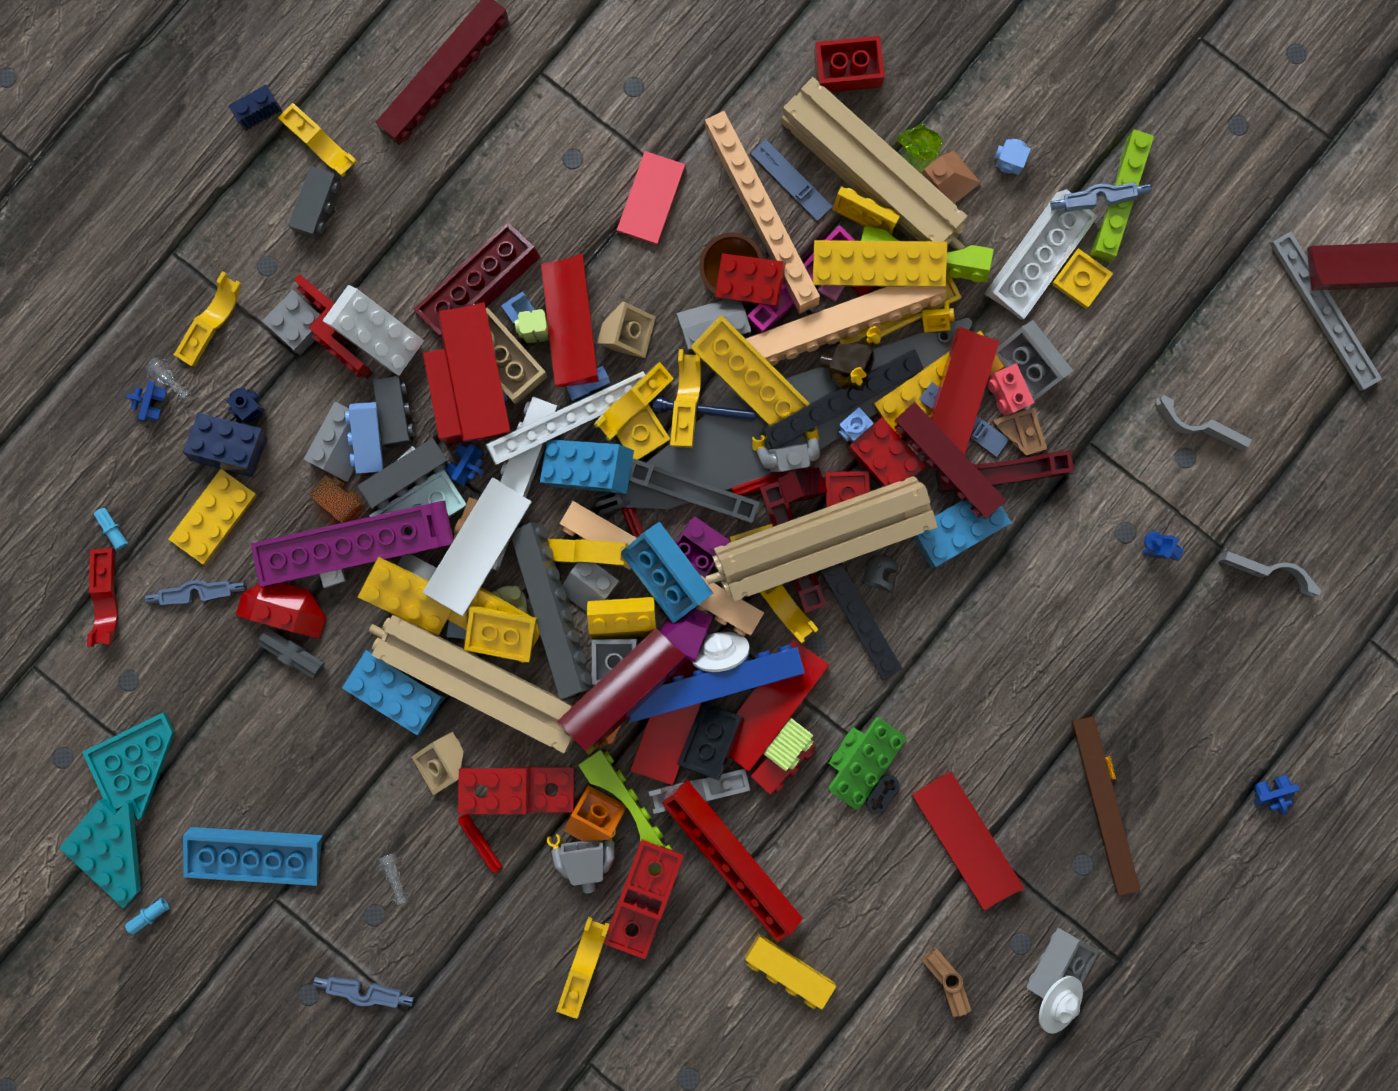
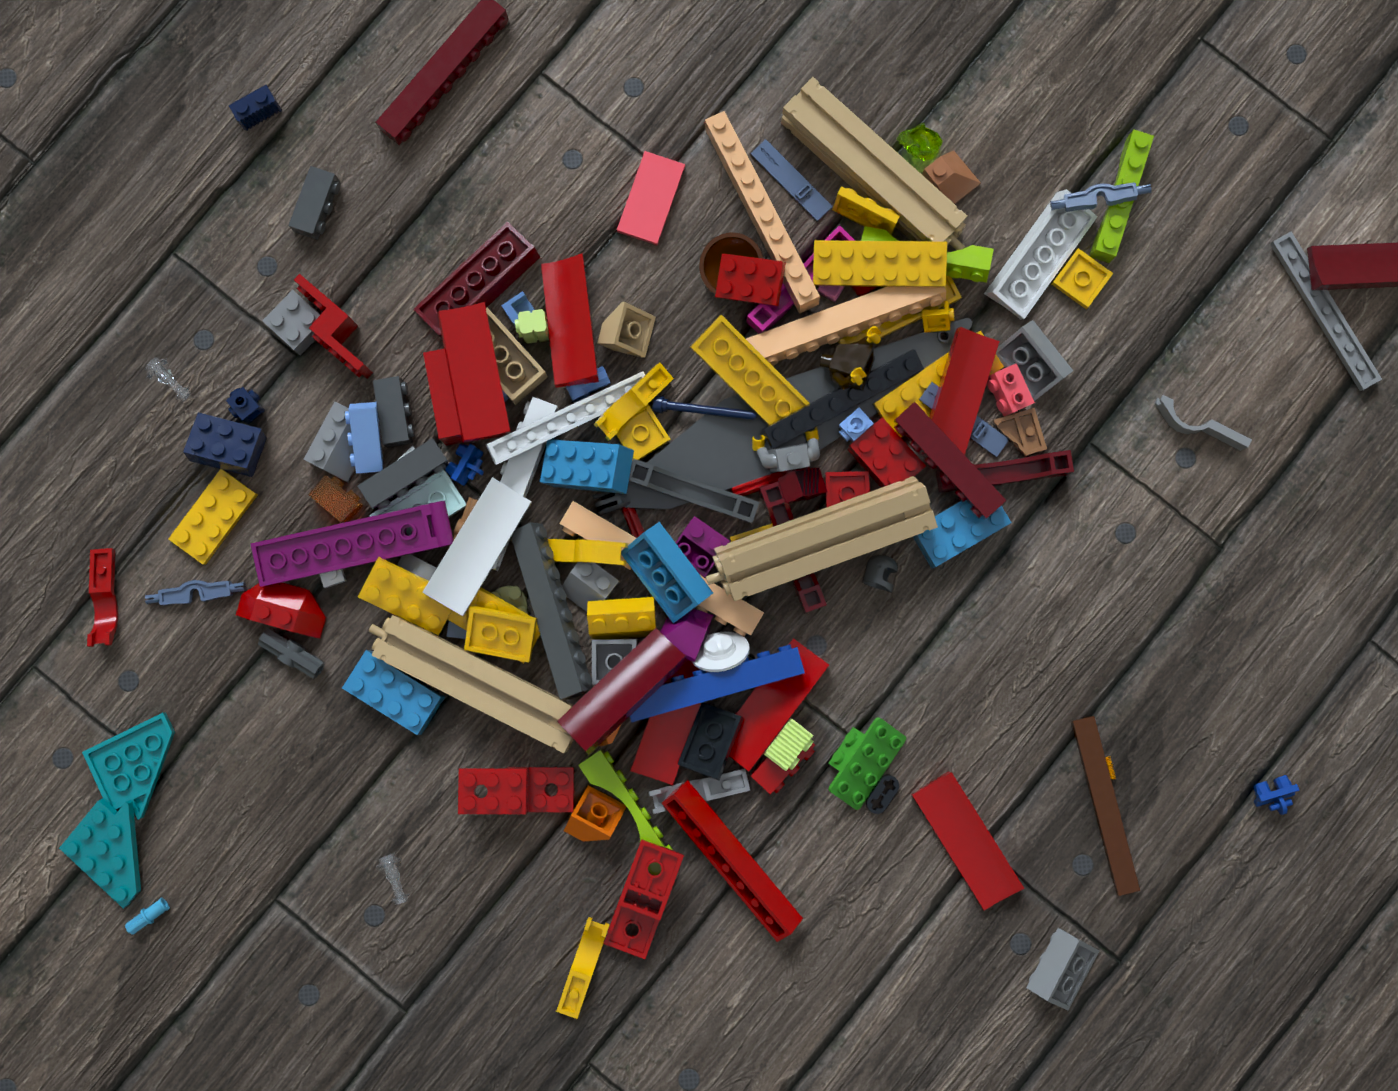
(110, 529): medium azure axle -> none
(152, 392): blue hips -> none
(209, 321): yellow piece -> none
(251, 856): dark azure arch -> none
(317, 140): yellow piece -> none
(351, 989): sand blue piece -> none
(373, 330): white brick -> none
(440, 762): tan slope -> none
(479, 843): red axle -> none
(583, 861): light grey torso -> none
(686, 402): yellow piece -> none
(697, 320): light grey slope -> none
(789, 612): yellow piece -> none
(790, 972): yellow brick -> none
(849, 64): red brick -> none
(861, 620): black plate -> none
(954, 993): medium nougat piece -> none
(1012, 156): light blue brick -> none
(1061, 1004): white hat -> none
(1162, 546): blue hips -> none
(1306, 584): light grey piece -> none

